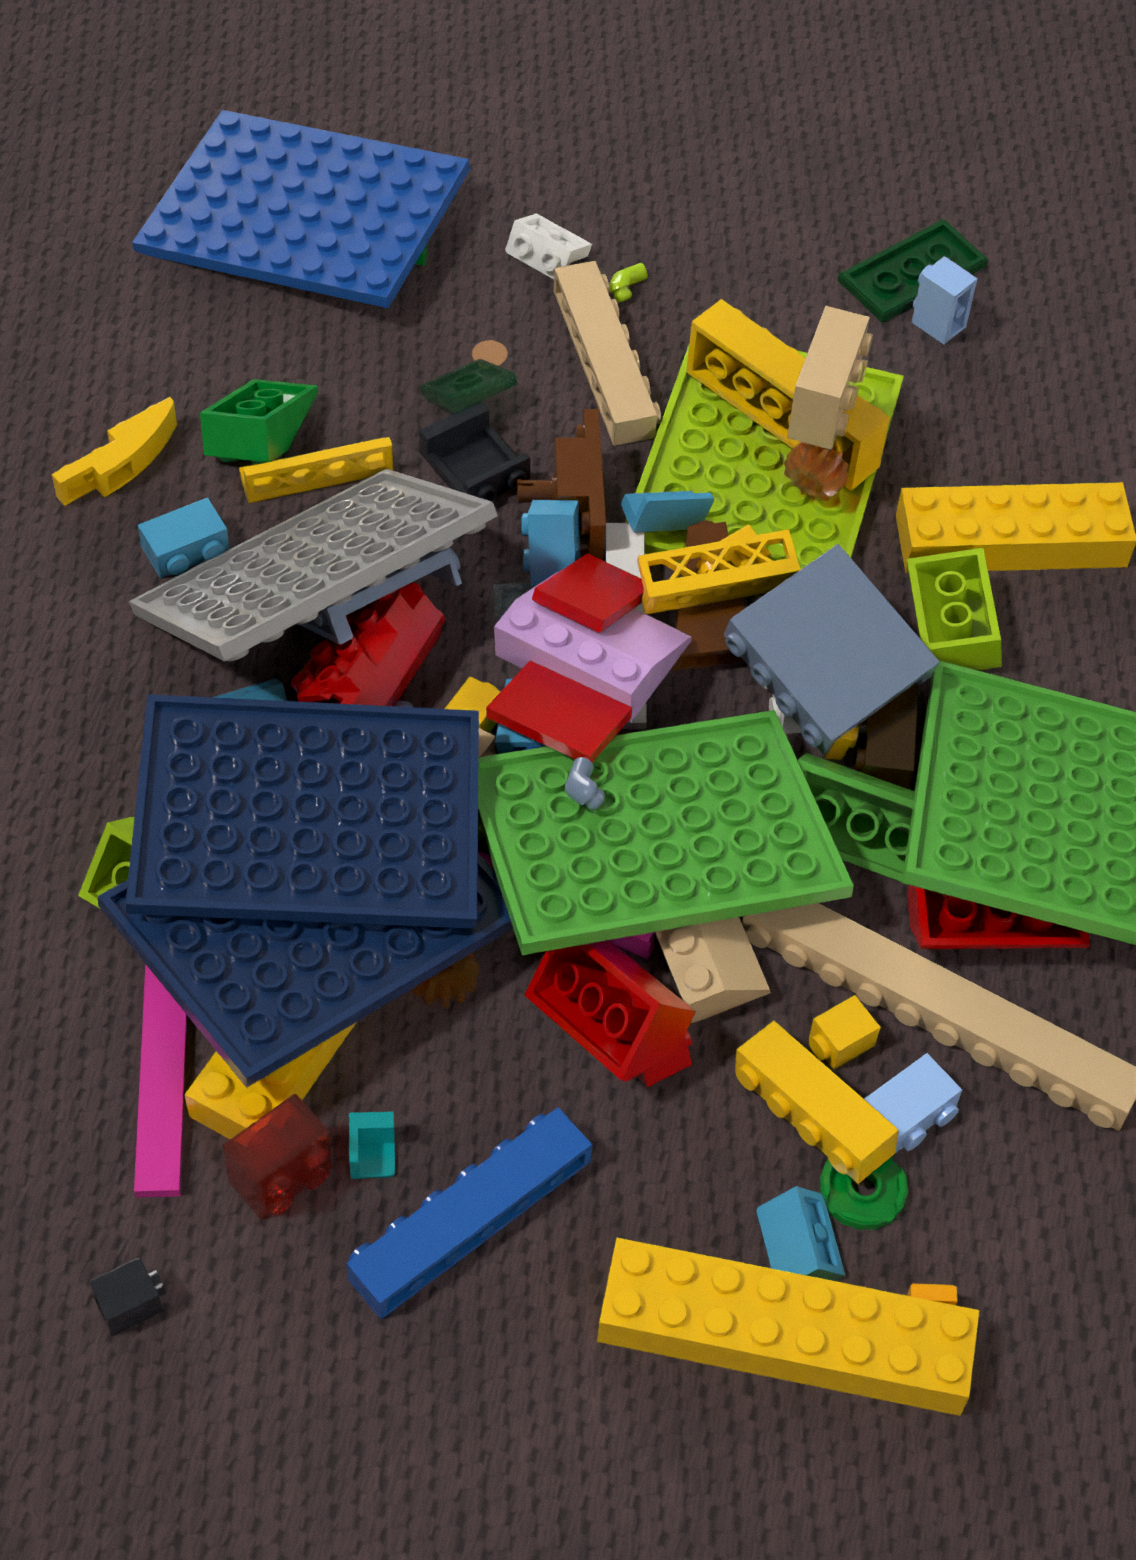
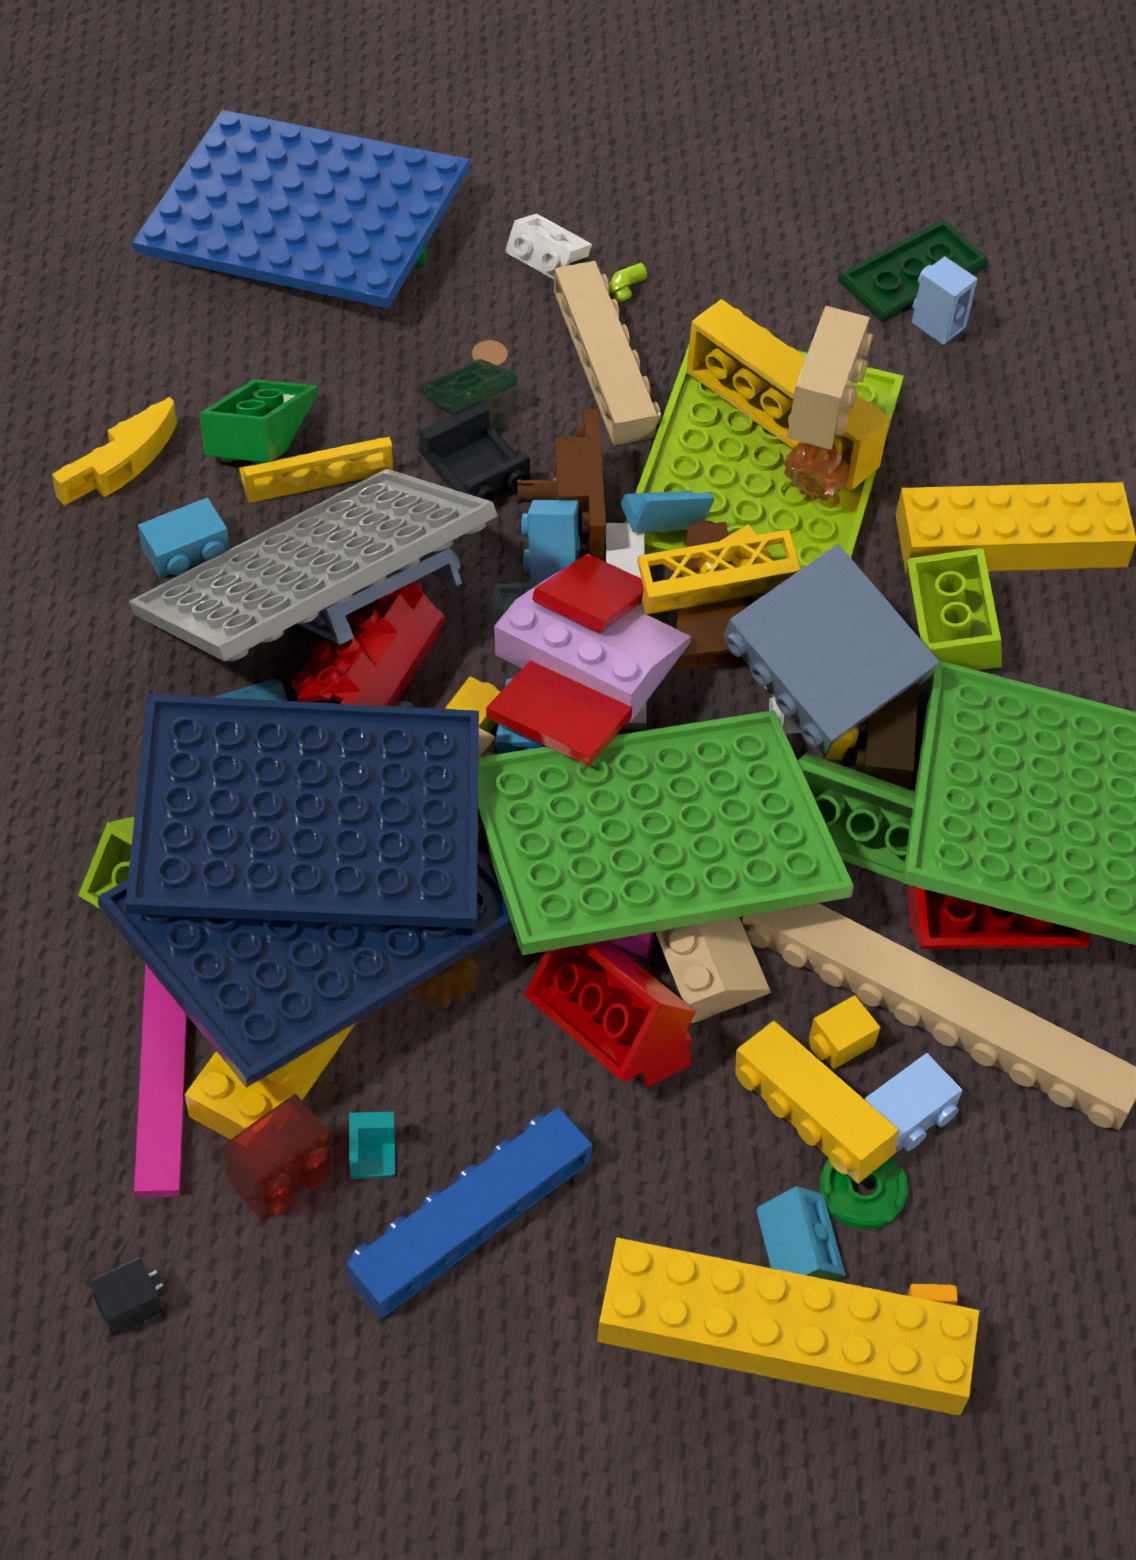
(581, 787): sand blue arm -> none

